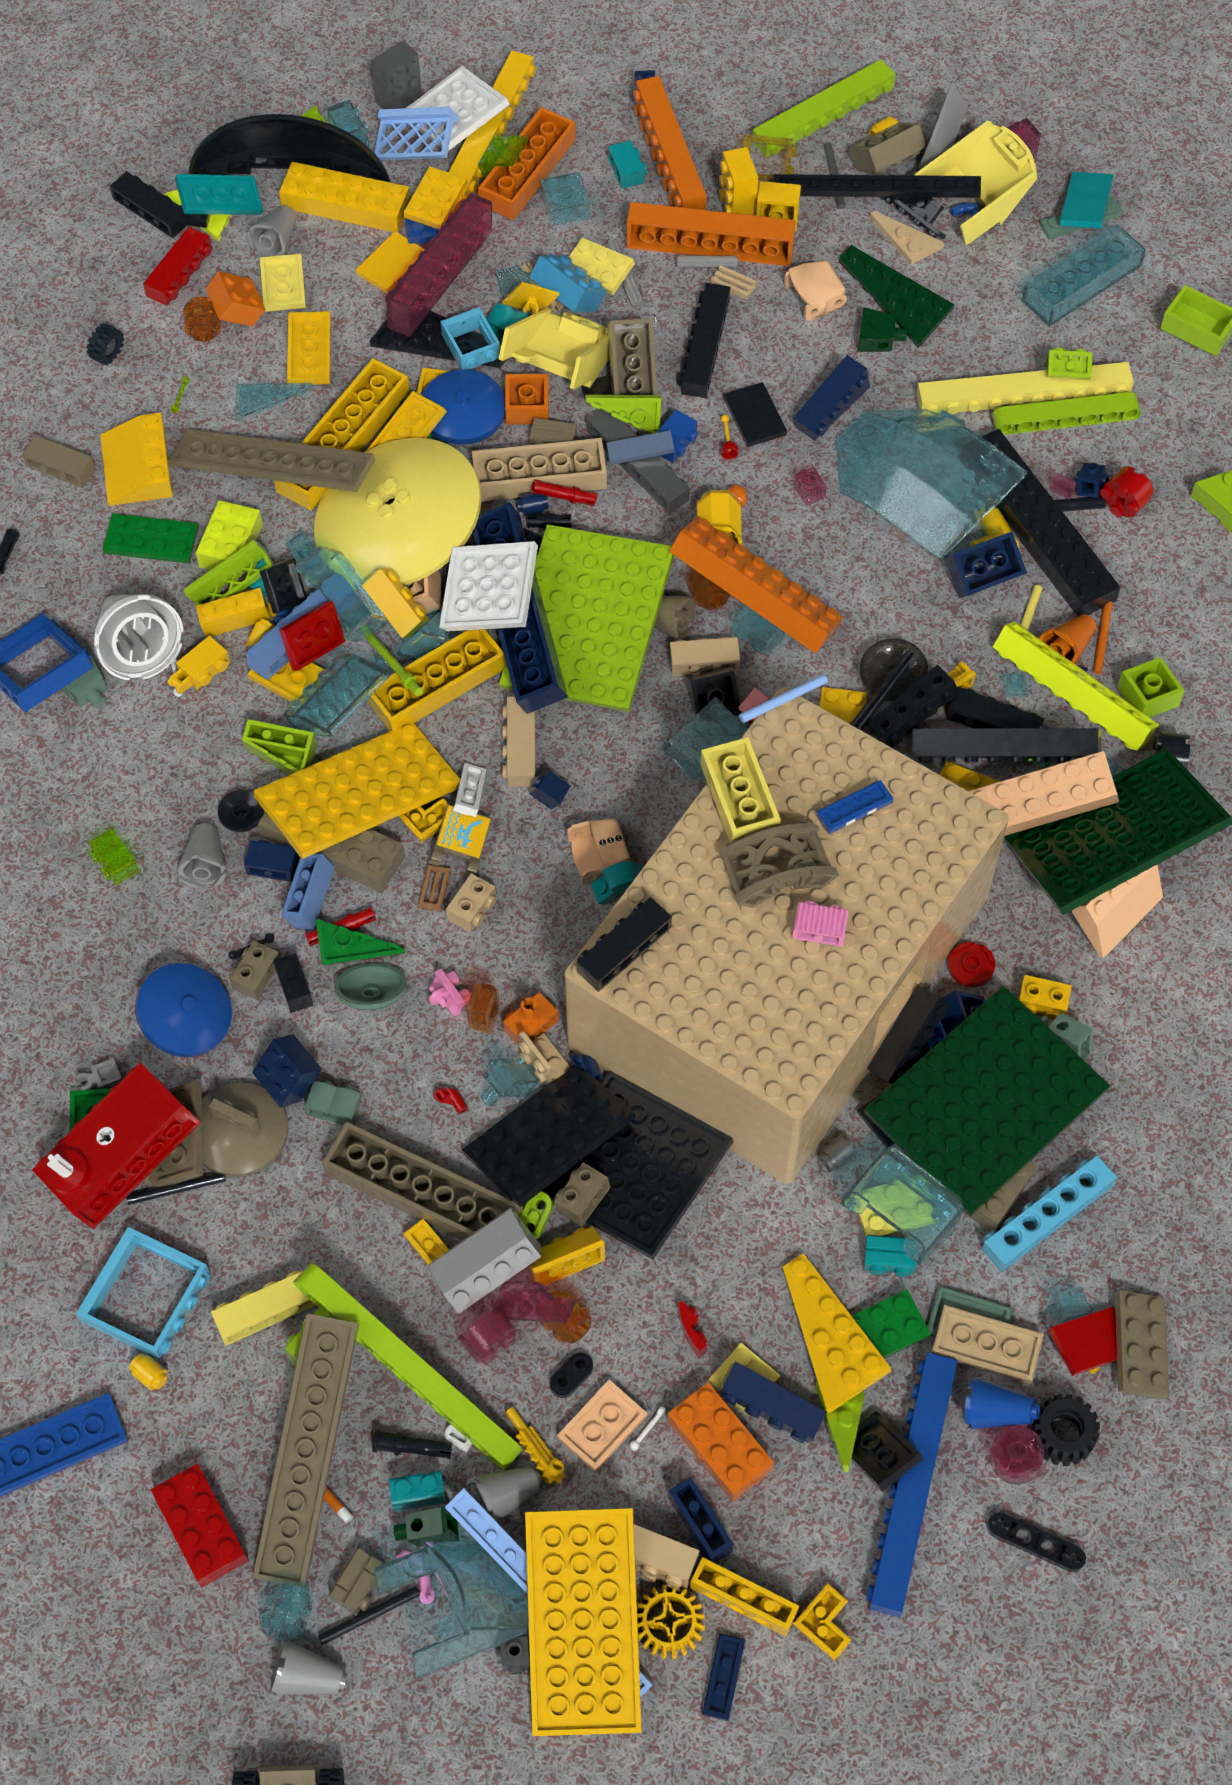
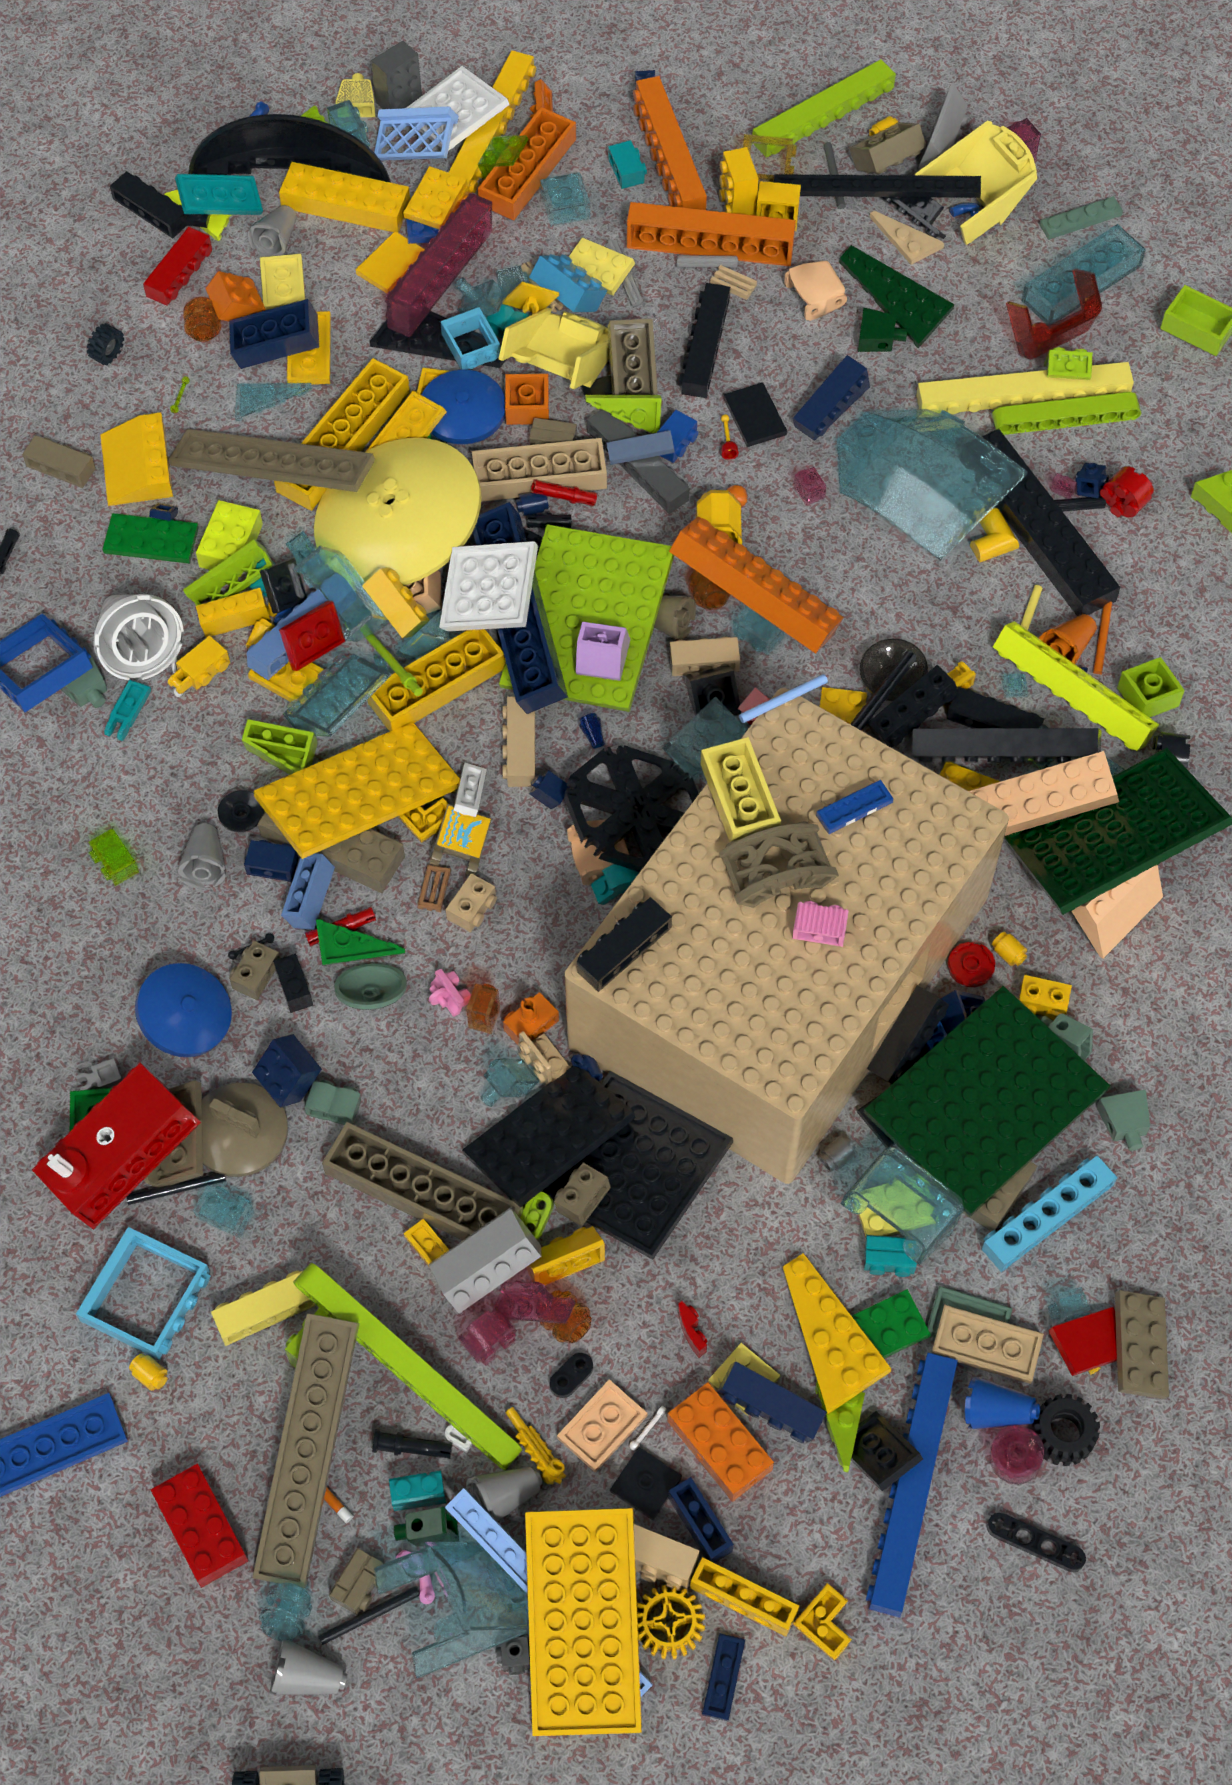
(127, 708): none -> teal hinge
(163, 512): none -> dark blue tile
(224, 1211): none -> clear light blue brick
(261, 109): none -> blue arm
(274, 334): none -> dark blue brick
(359, 93): none -> light yellow torso
(451, 1097): red arm -> none
(487, 296): none -> clear light blue brick
(543, 97): none -> orange plate
(592, 729): none -> clear blue cone
(601, 651): none -> lavender slope
(621, 804): none -> black plate
(645, 1483): none -> black plate
(985, 565): dark blue brick -> none
(1009, 949): none -> yellow brick
(1039, 337): none -> clear red windscreen
(1086, 200): teal tile -> none
(1126, 1117): none -> sand green torso

